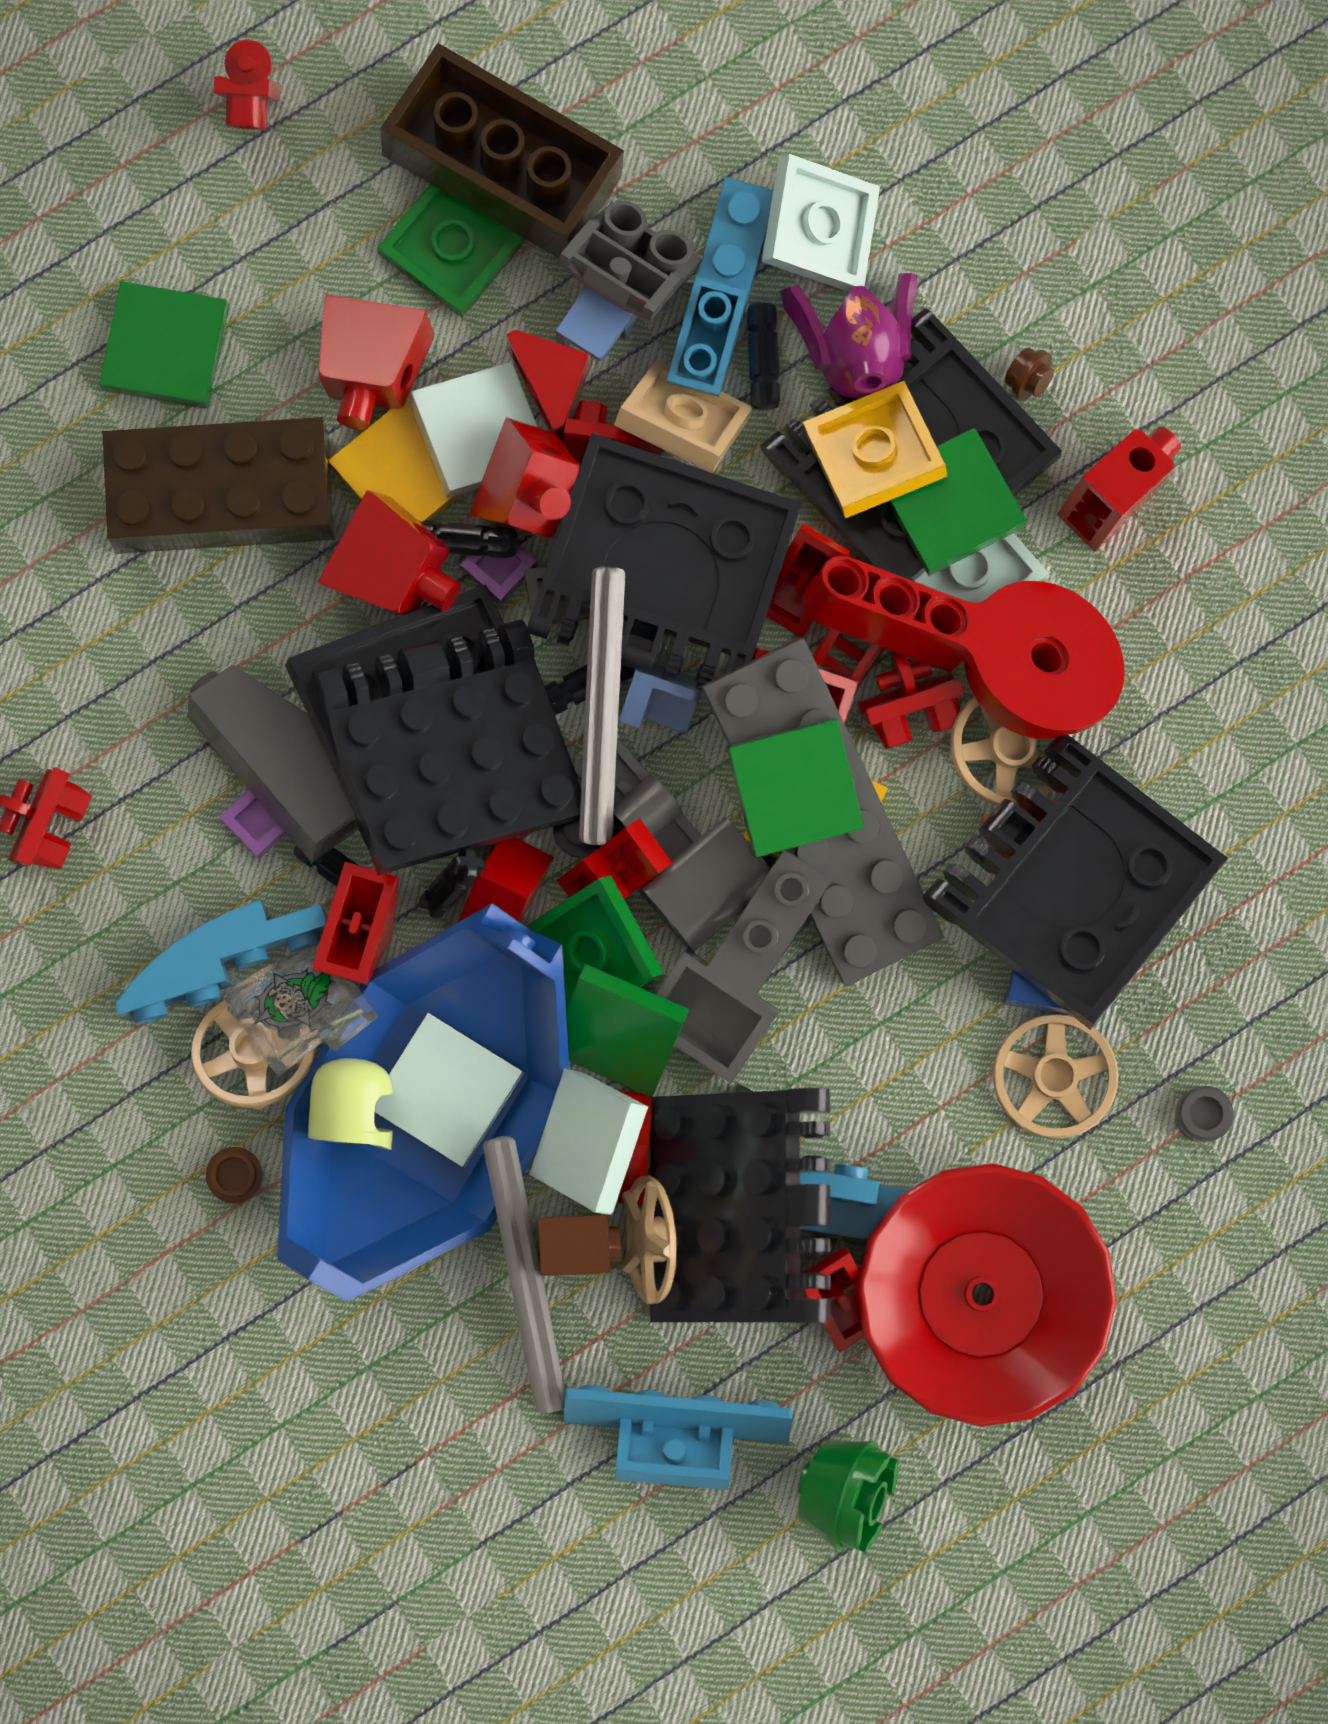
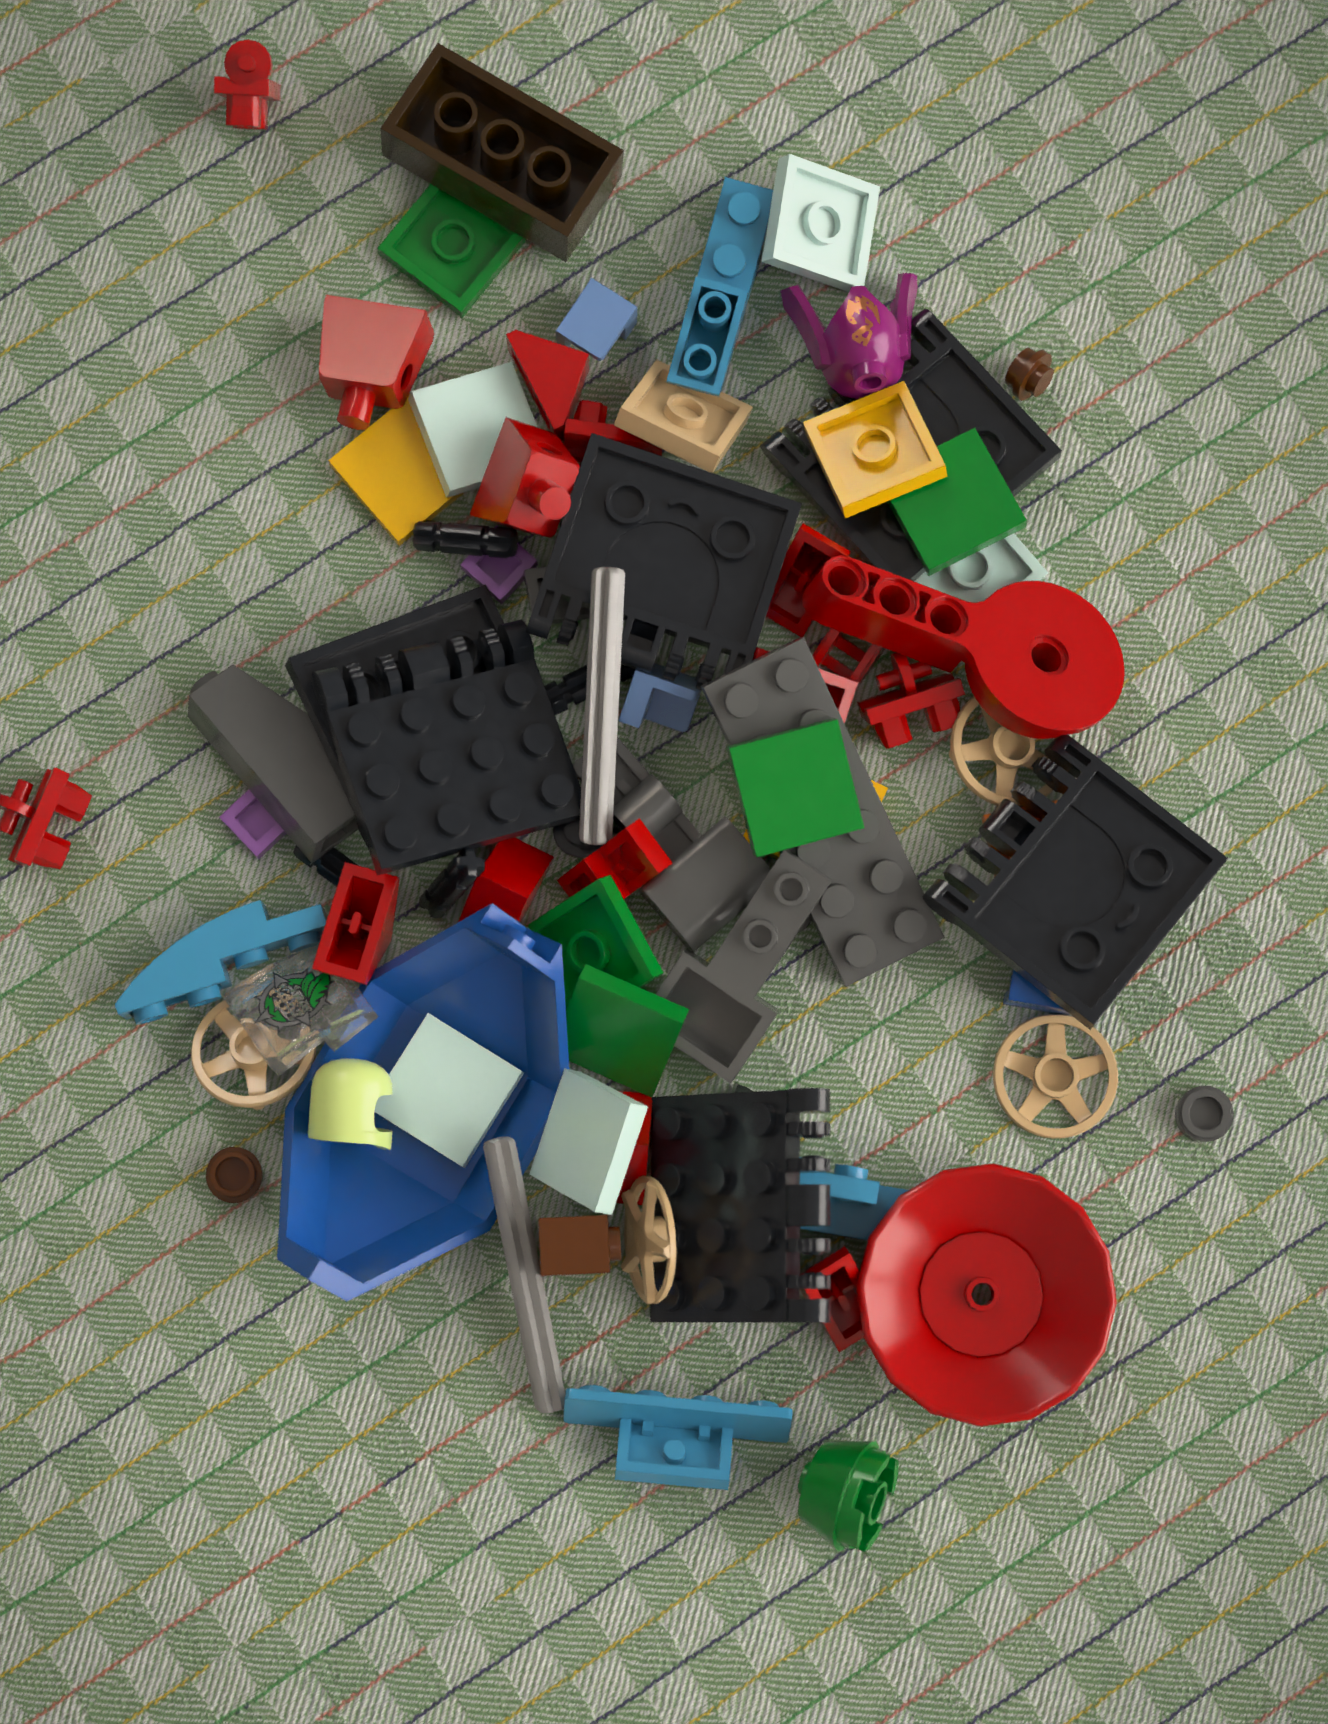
(164, 344): green tile -> none
(218, 485): dark brown brick -> none
(390, 559): red torso -> none
(628, 260): dark grey slope -> none
(763, 356): black axle -> none
(1119, 485): red torso -> none

